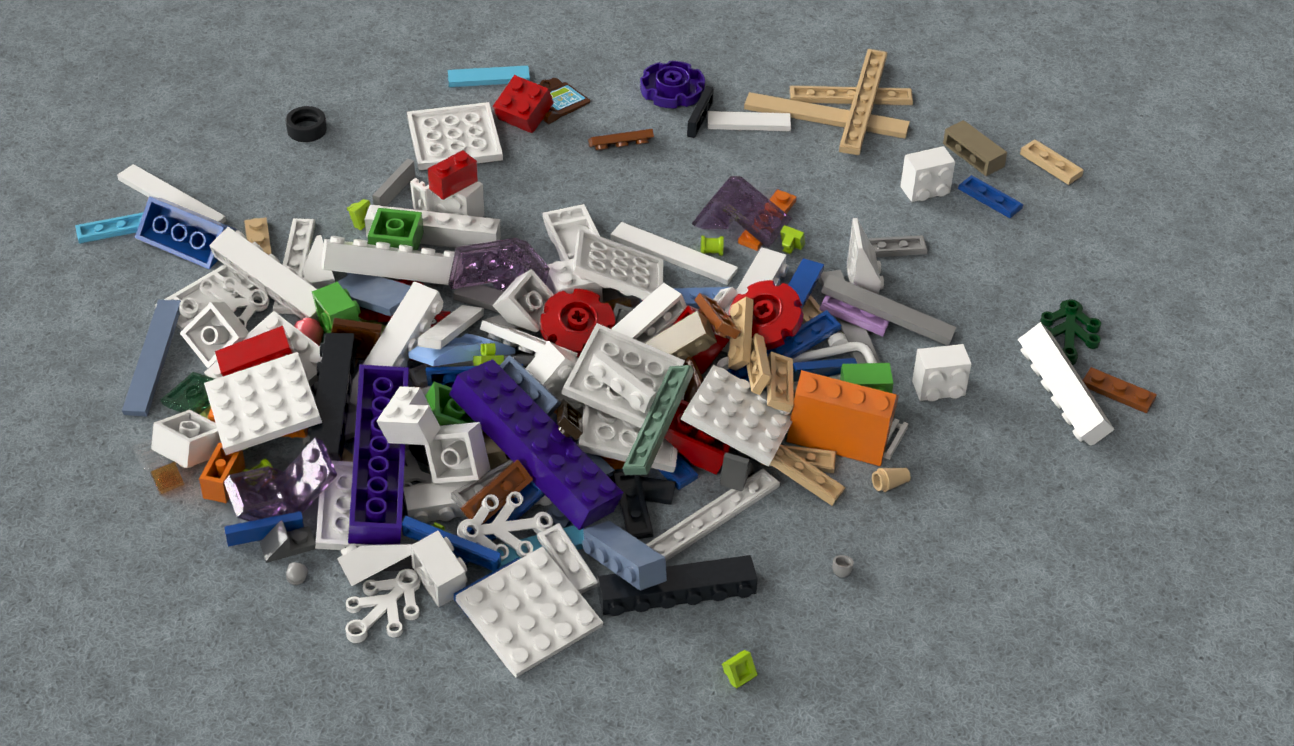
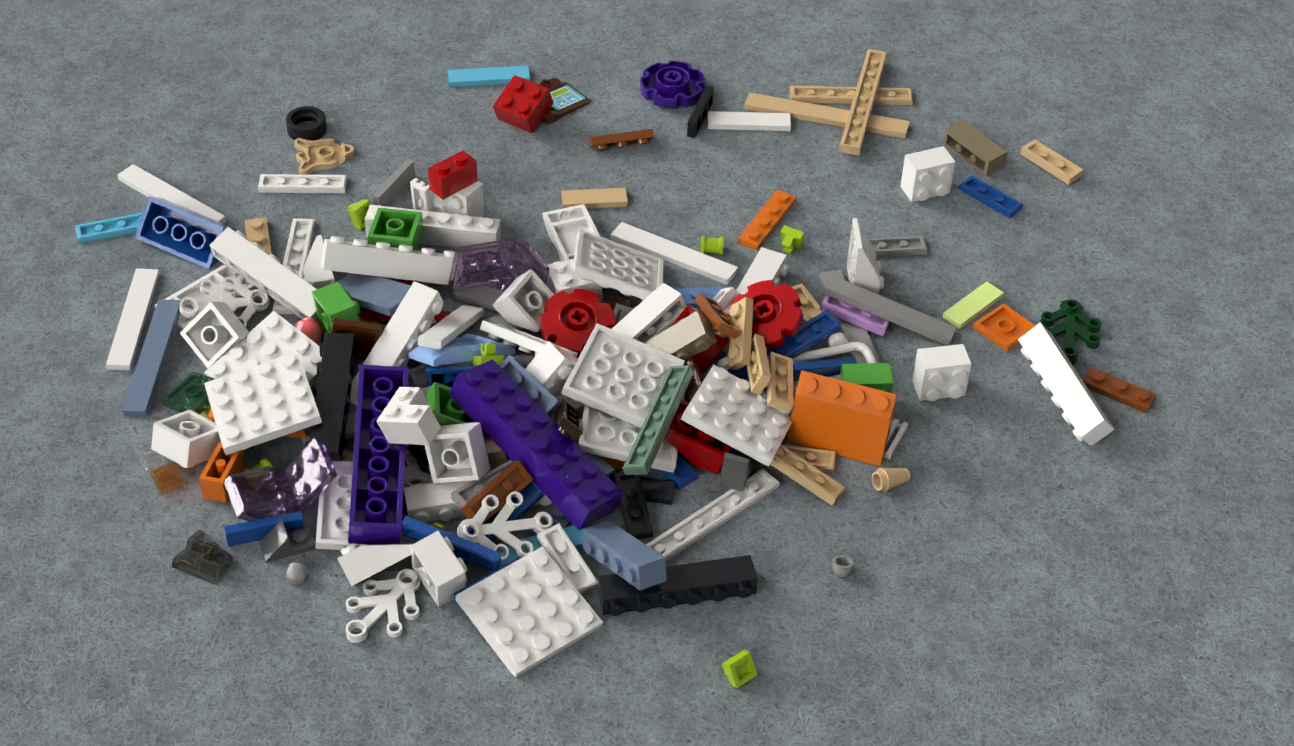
(132, 319): none -> white tile
(211, 560): none -> clear smoke slope
(254, 351): red brick -> none
(302, 183): none -> white tile
(321, 154): none -> tan tile
(449, 130): white plate -> none
(595, 198): none -> tan tile
(621, 381): white plate -> none
(745, 205): clear purple bracket -> none
(806, 279): blue tile -> none
(973, 305): none -> yellowish green tile
(1003, 327): none -> orange tile

